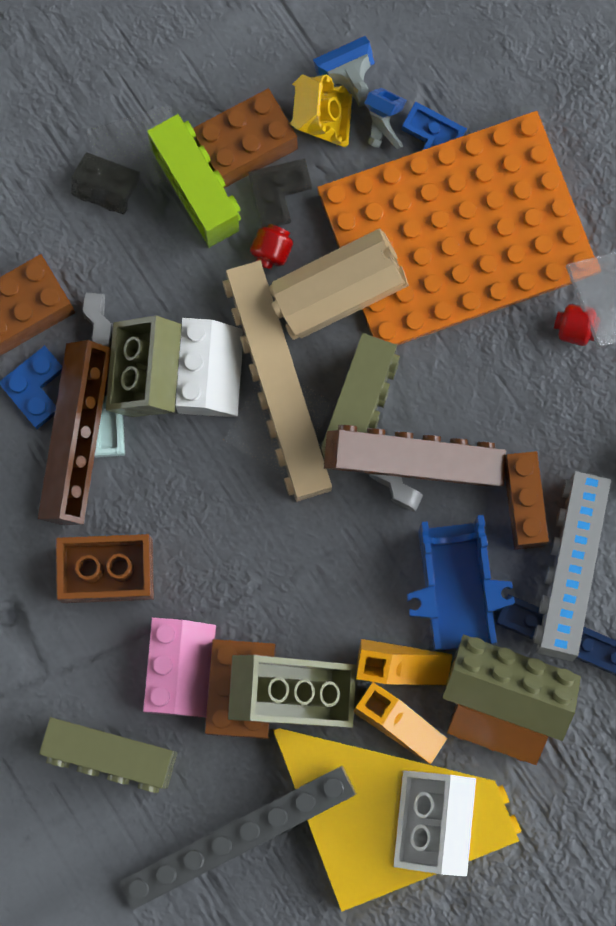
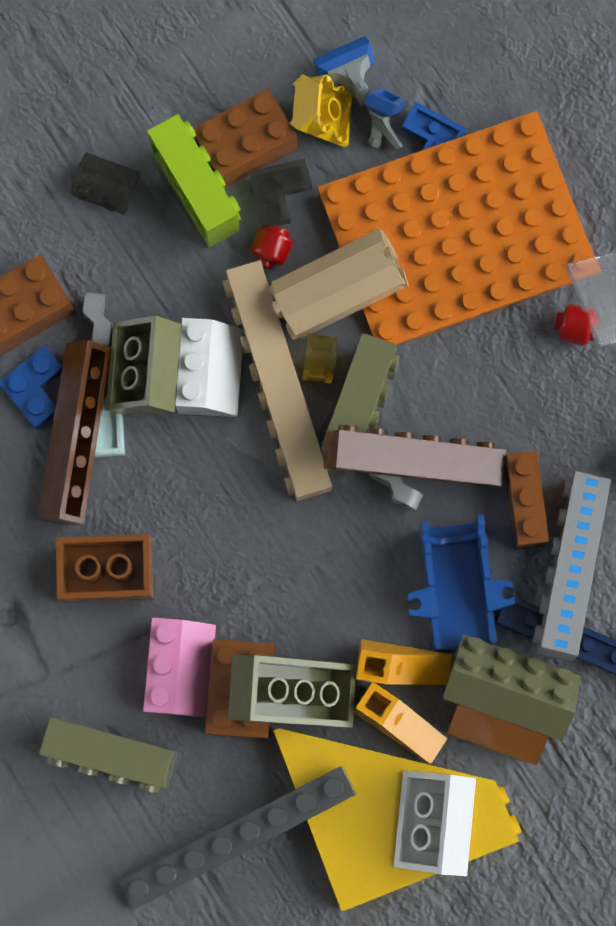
(319, 358): none -> clear yellow brick

